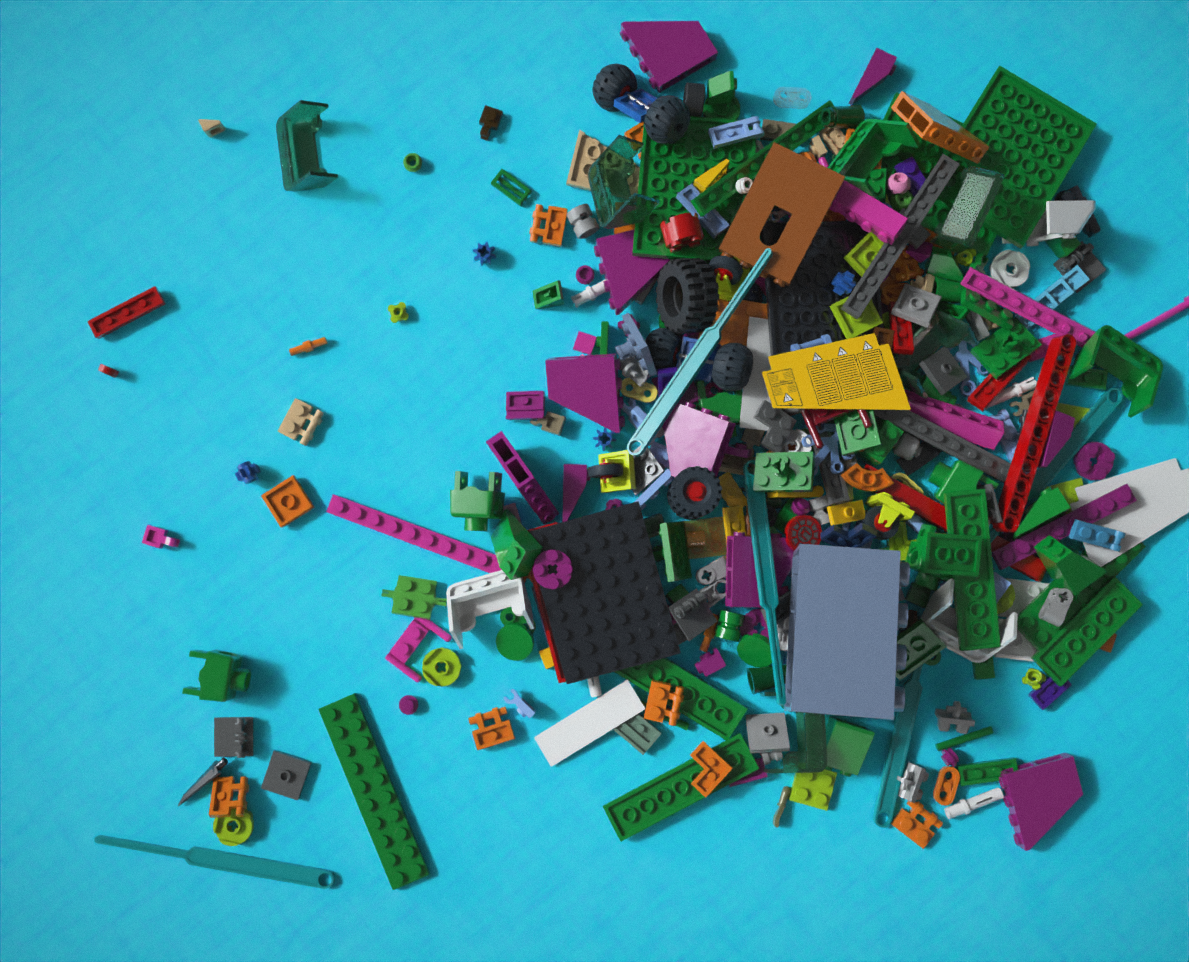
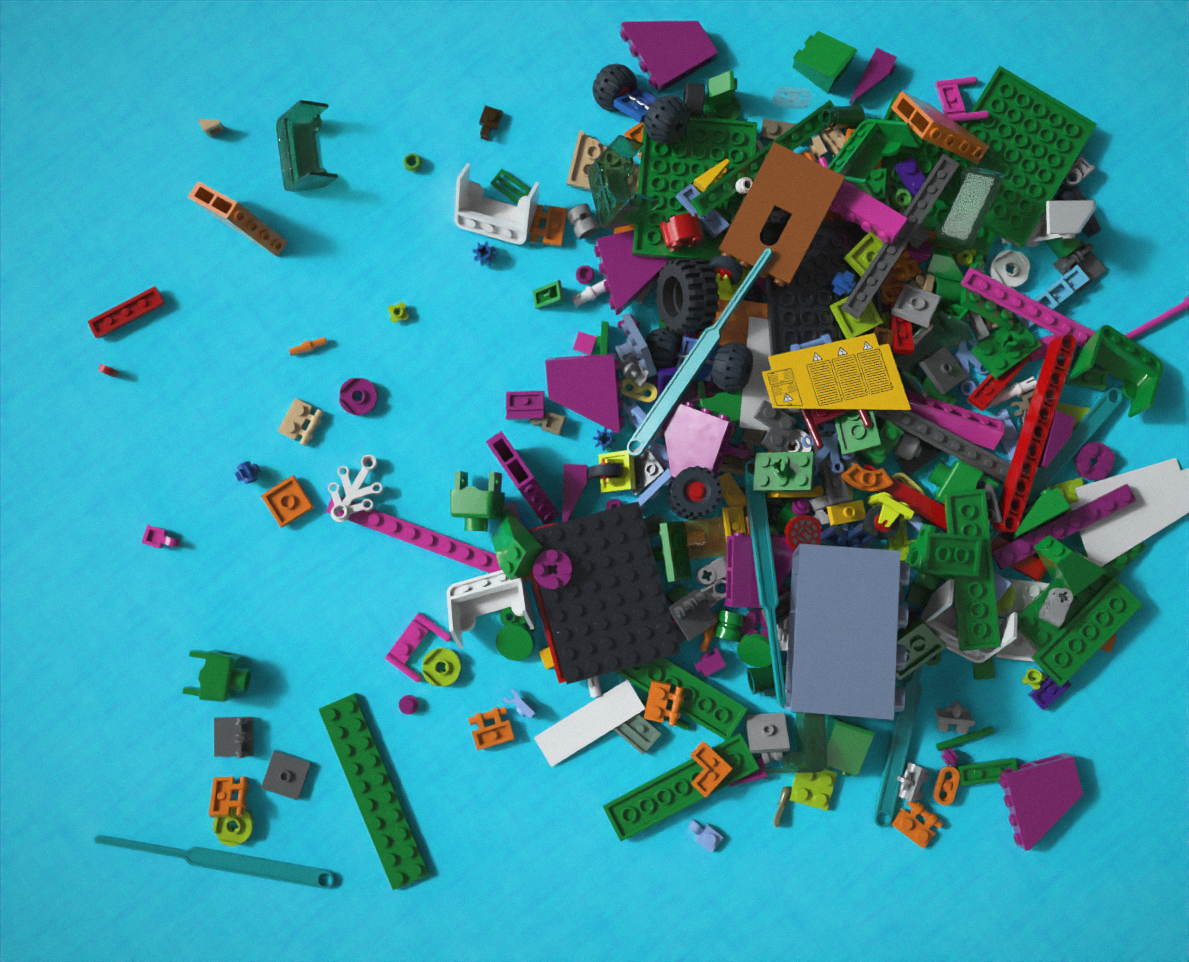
(210, 774): bar -> none
(237, 218): none -> orange slope
(354, 491): none -> white plant
(358, 407): none -> magenta plate
(414, 597): bright green plate -> none
(490, 216): none -> white windscreen
(706, 836): none -> light blue plate
(735, 132): light blue plate -> none
(823, 60): none -> green slope
(898, 183): bright pink plate -> none
(952, 101): none -> dark pink plate
(965, 806): white pin -> none
(1077, 172): none -> light grey piece
(1096, 535): dark azure plate -> none

